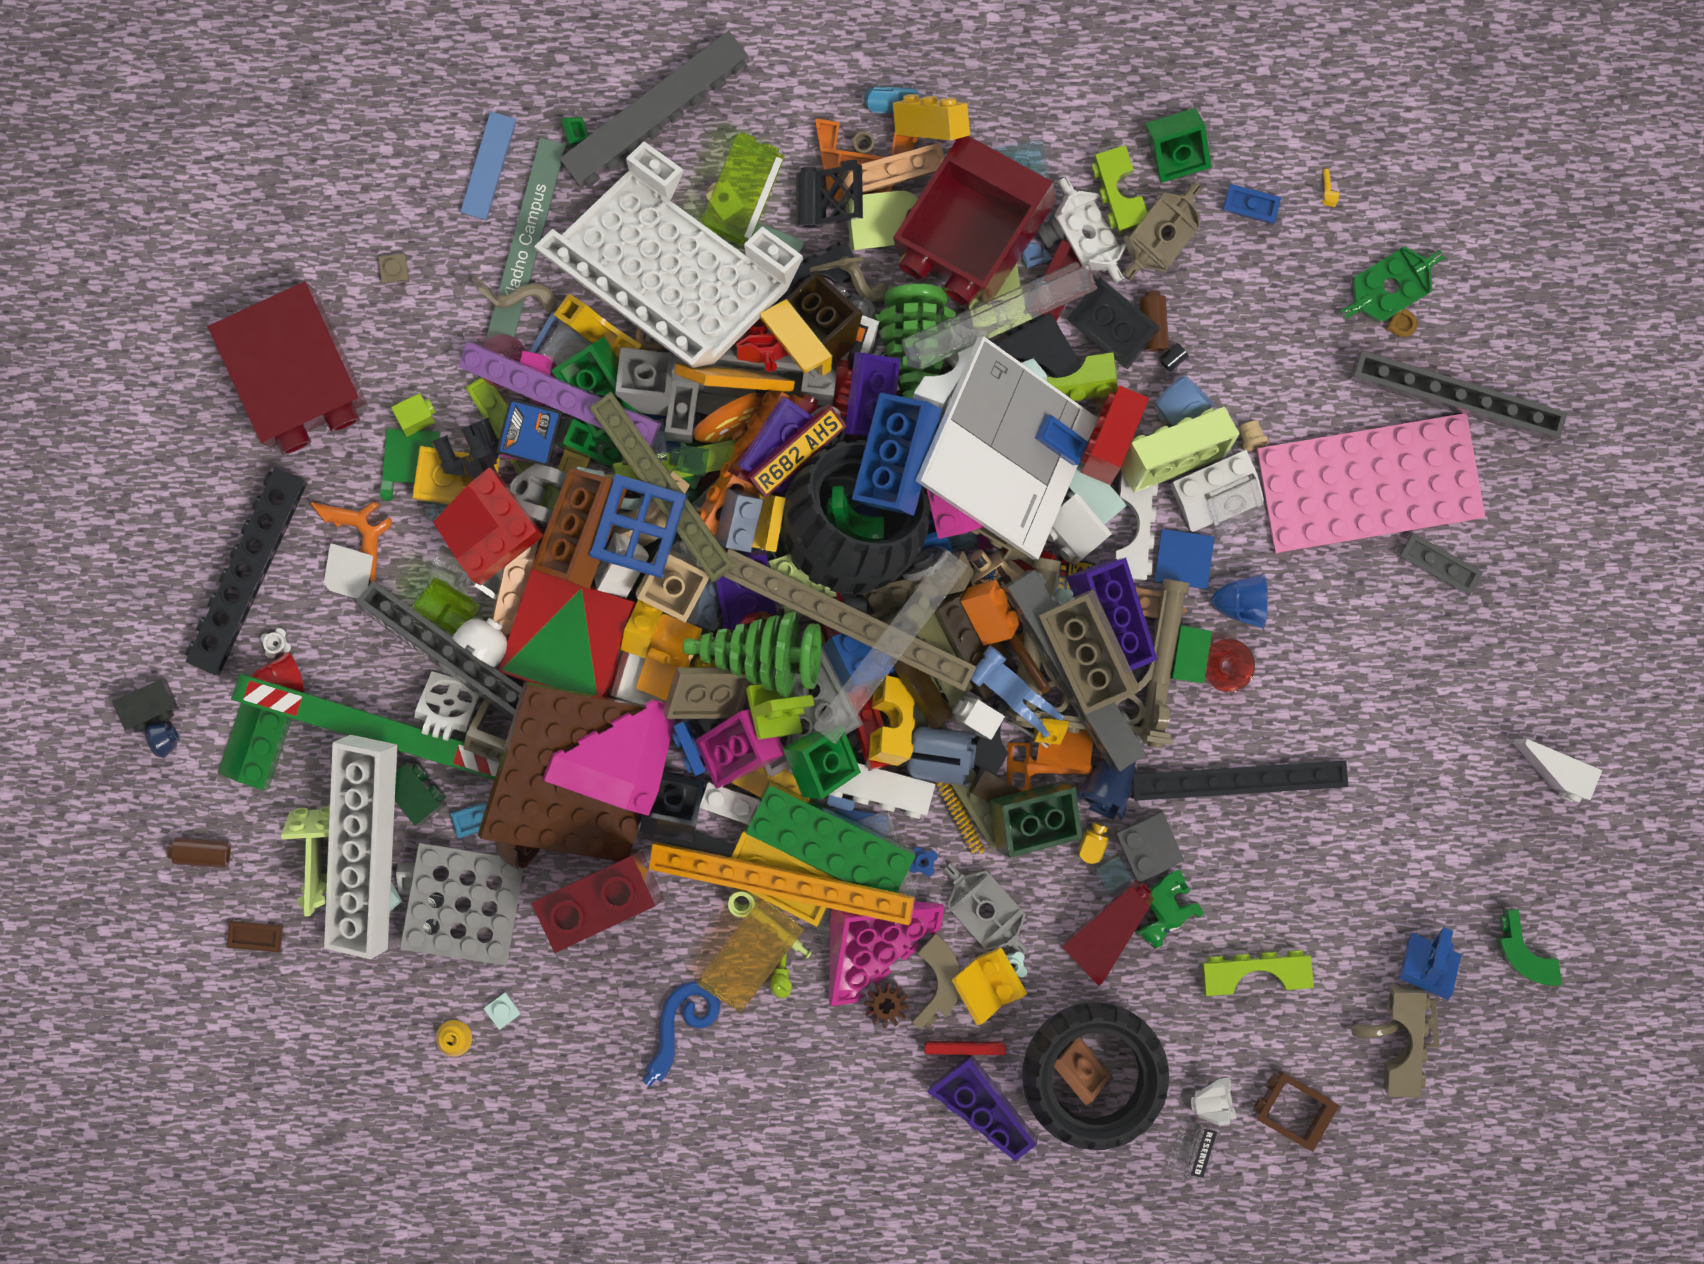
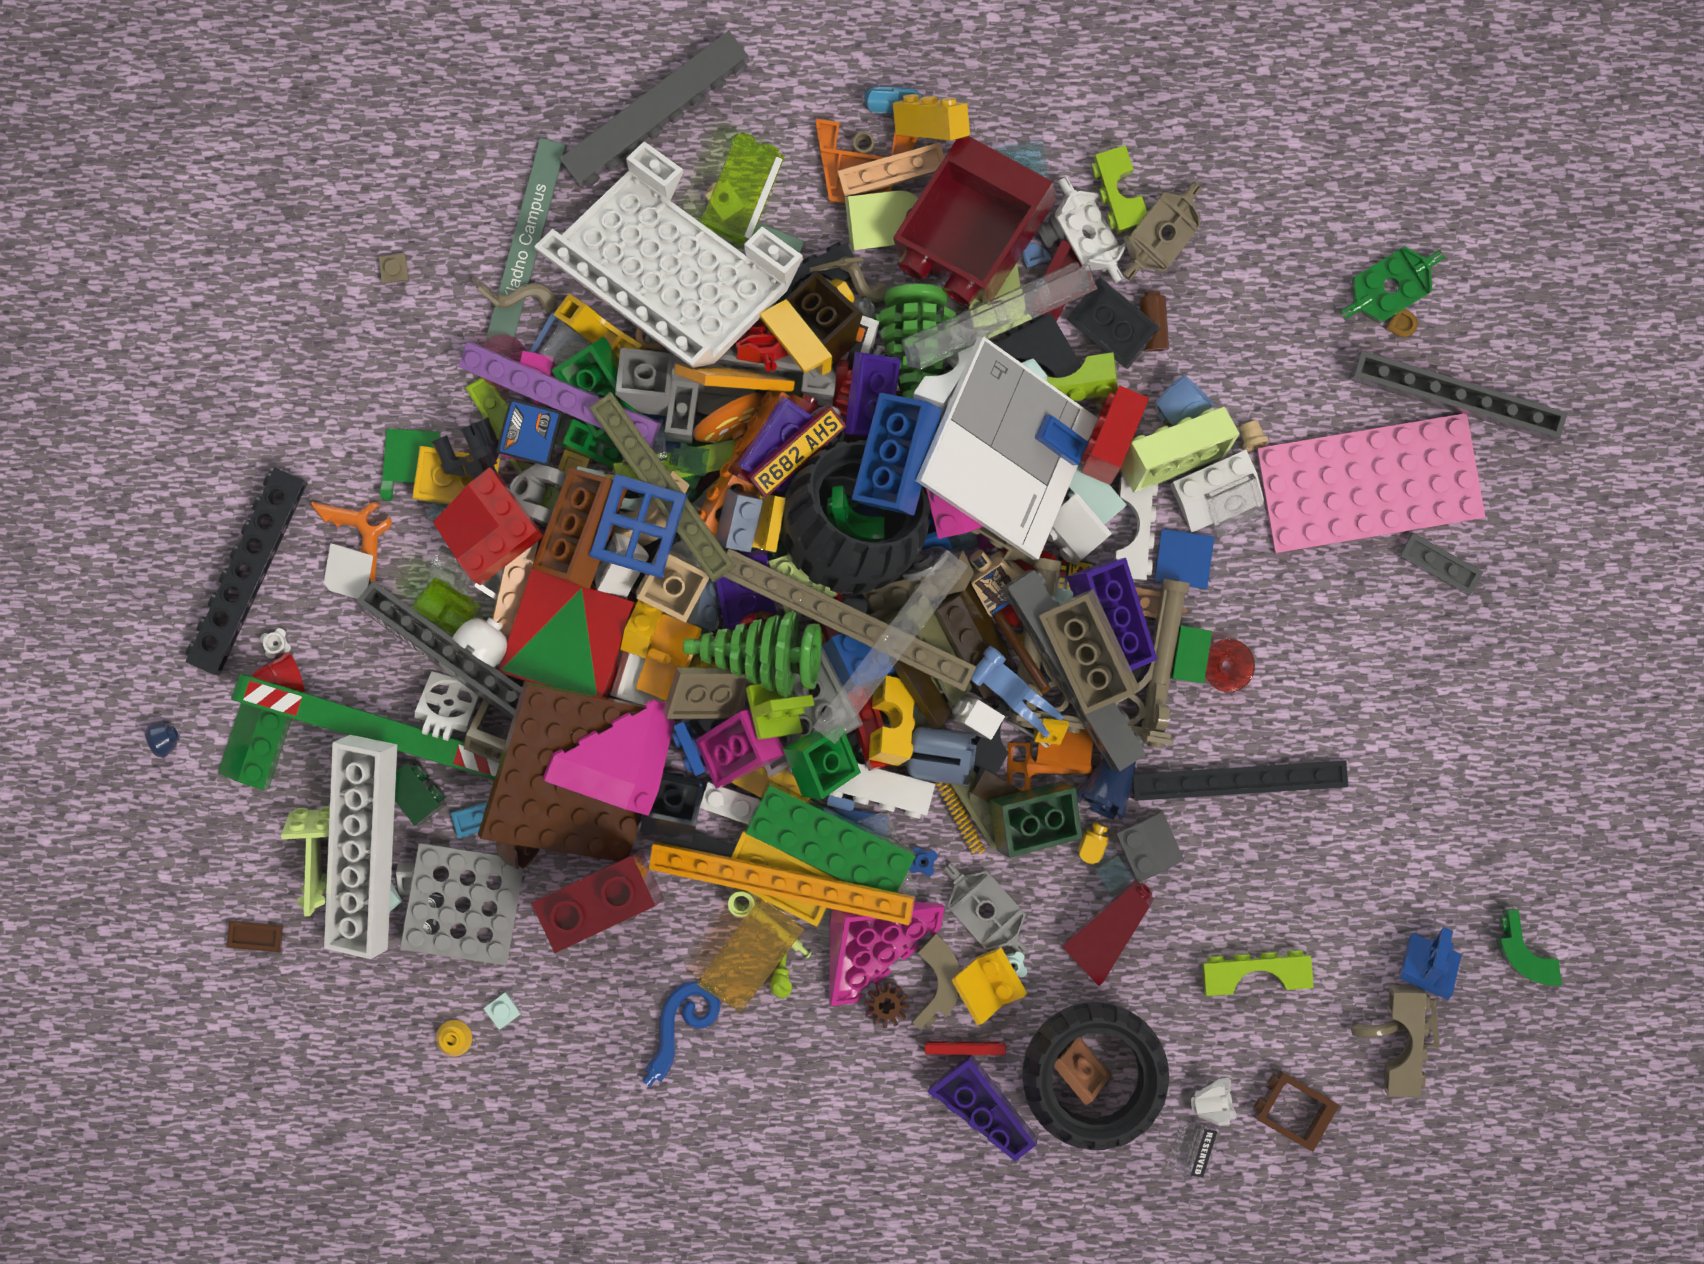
(146, 705): pearl dark grey hinge -> none
(200, 852): reddish brown brick -> none
(288, 368): dark red brick -> none
(414, 414): lime brick -> none
(488, 166): medium blue tile -> none
(573, 130): green slope -> none
(814, 197): black piece -> none
(843, 288): none -> yellow tile
(990, 612): orange brick -> none
(1166, 910): green animal -> none
(1173, 357): black hinge -> none
(1179, 144): green slope -> none
(1251, 204): blue plate -> none
(1252, 604): blue helmet -> none
(1331, 197): yellow hand -> none
(1563, 773): white slope -> none

